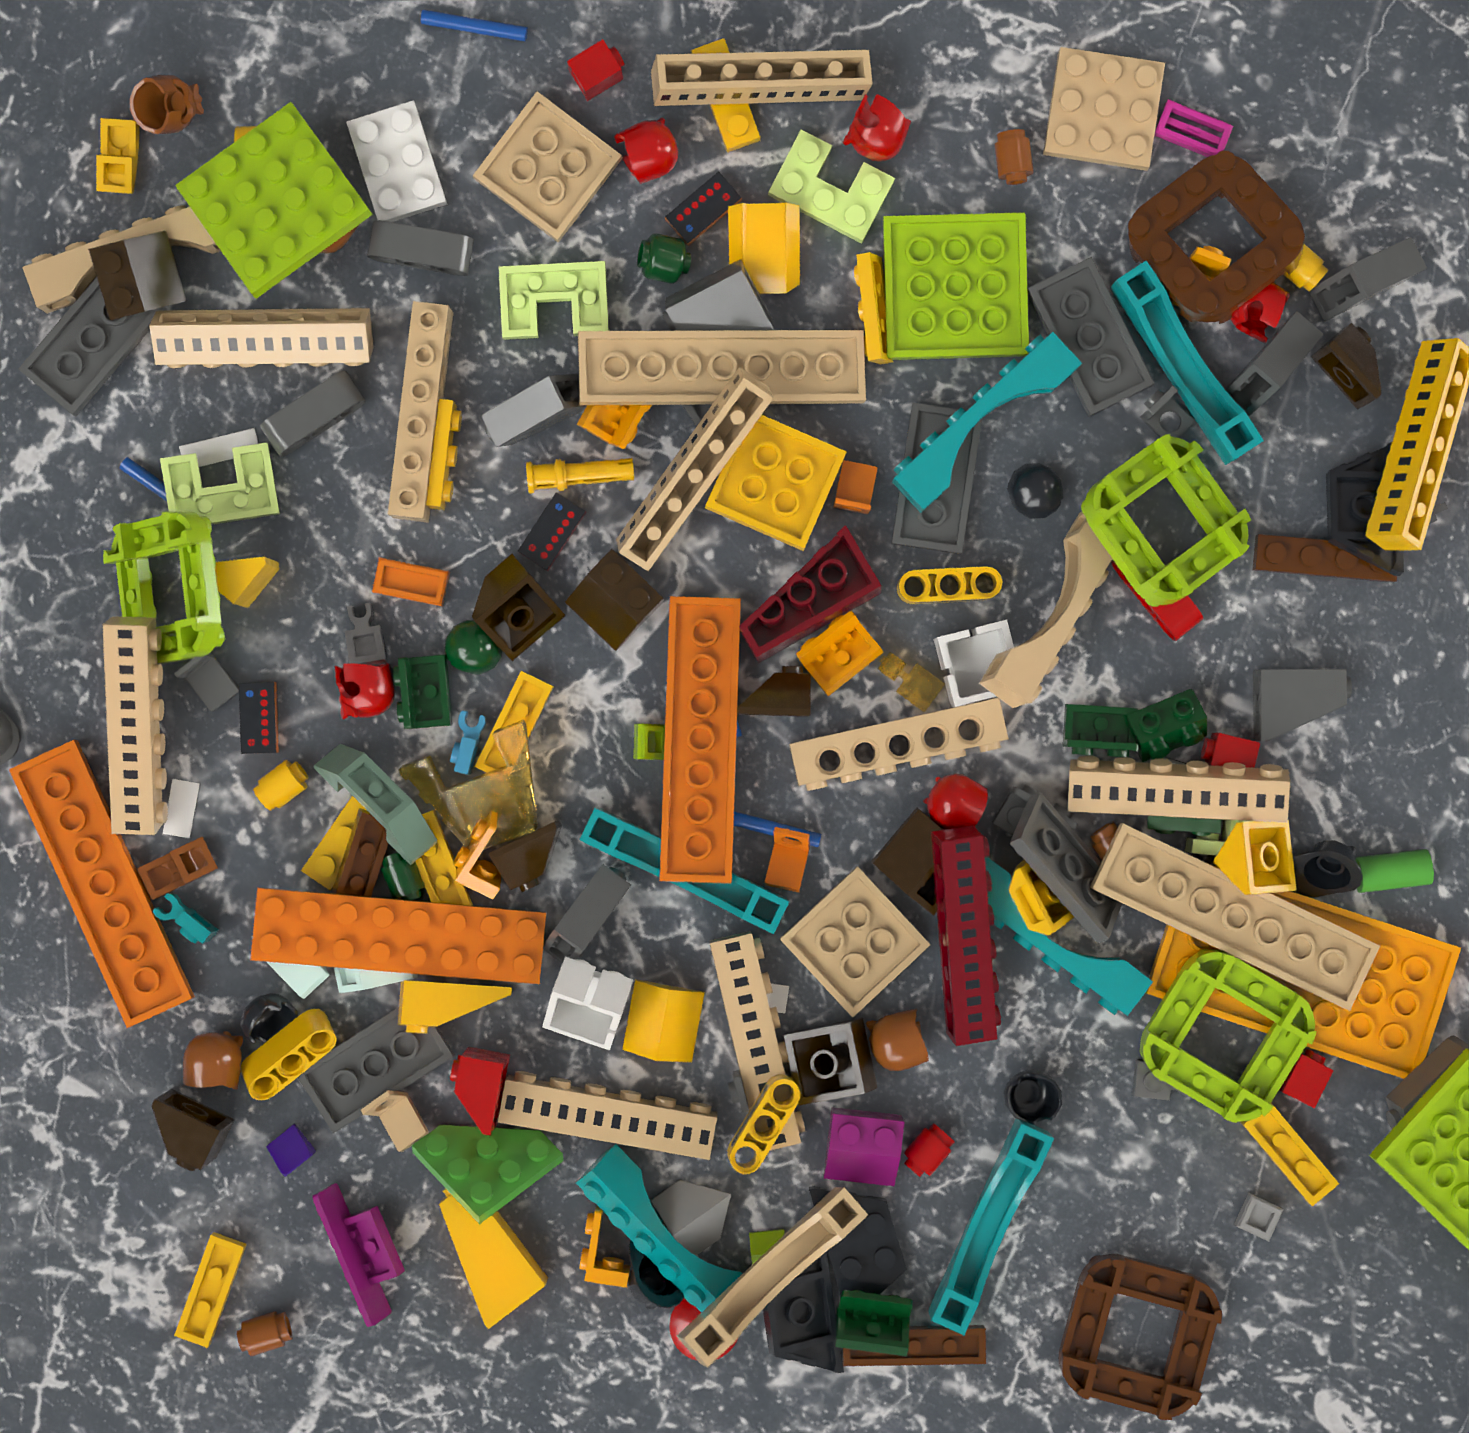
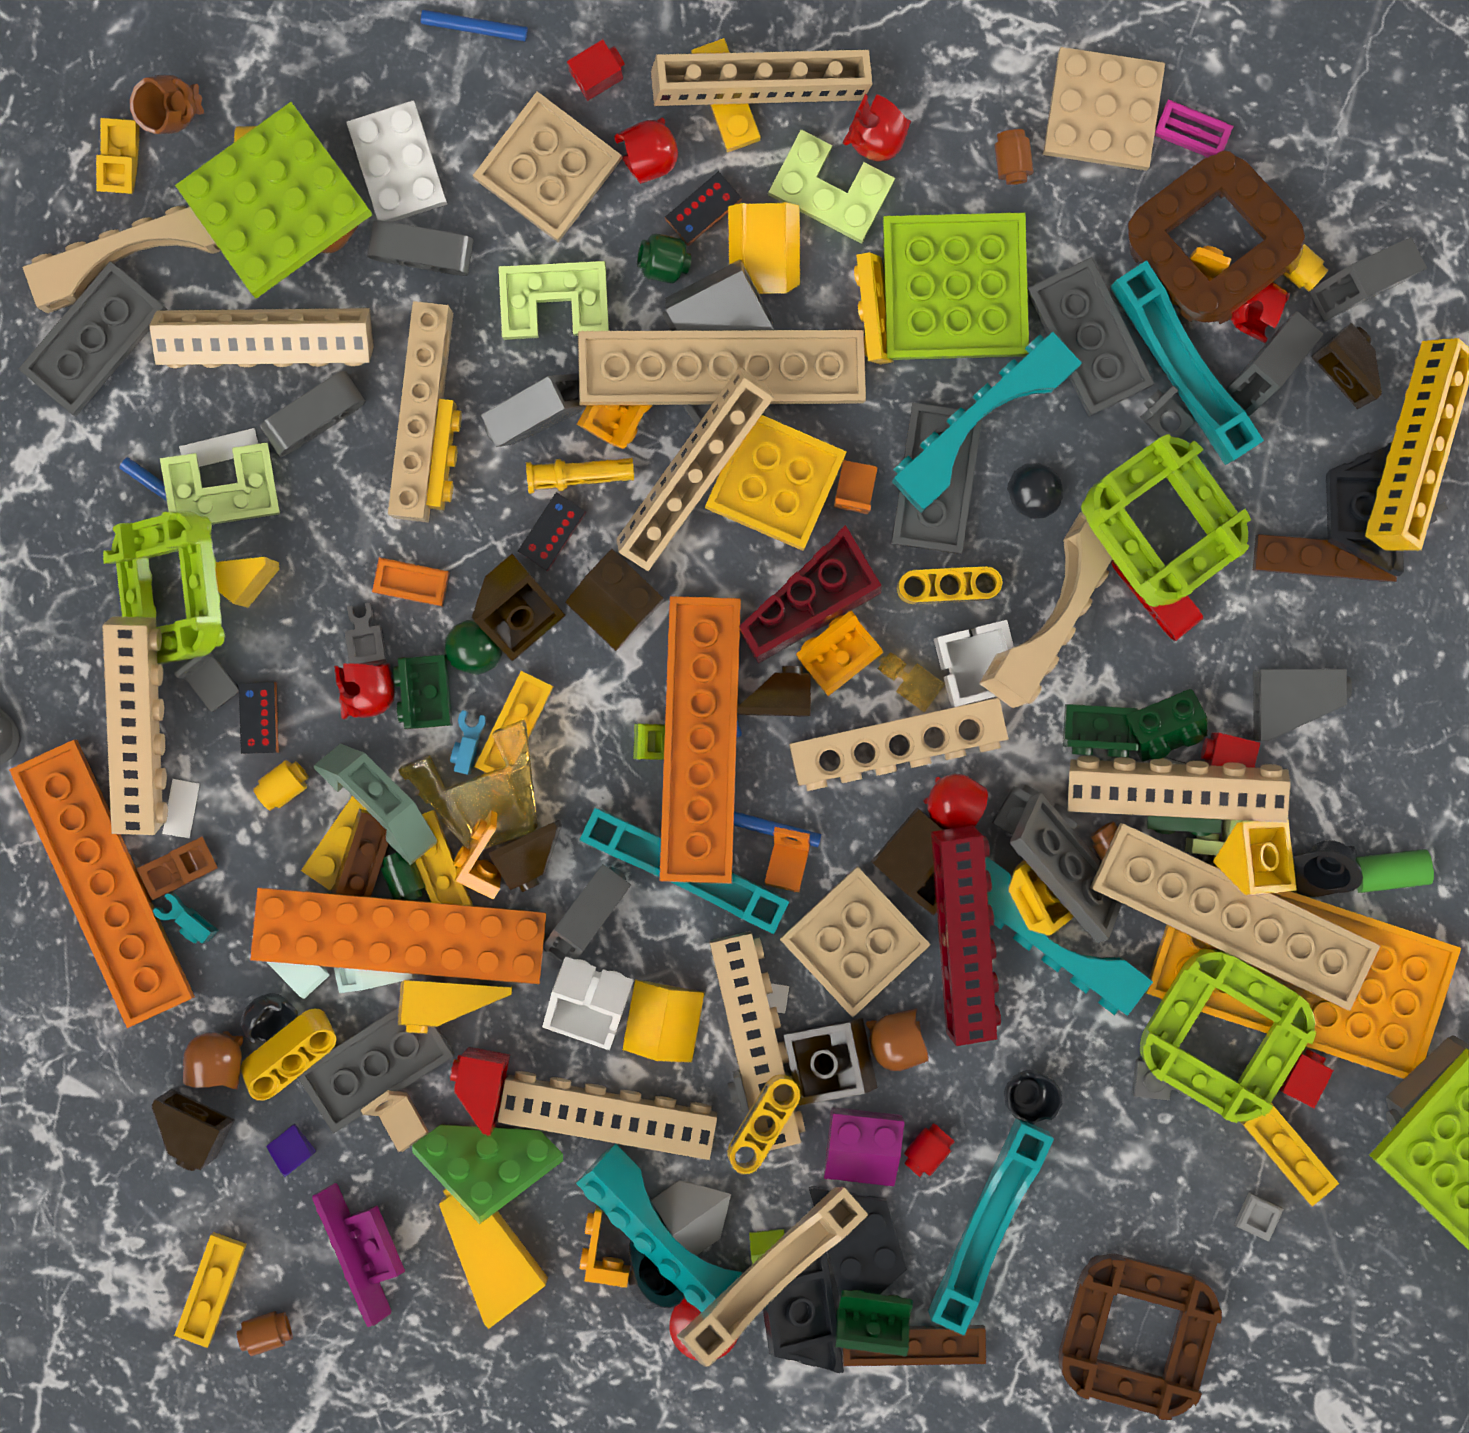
(137, 274): dark brown slope -> none

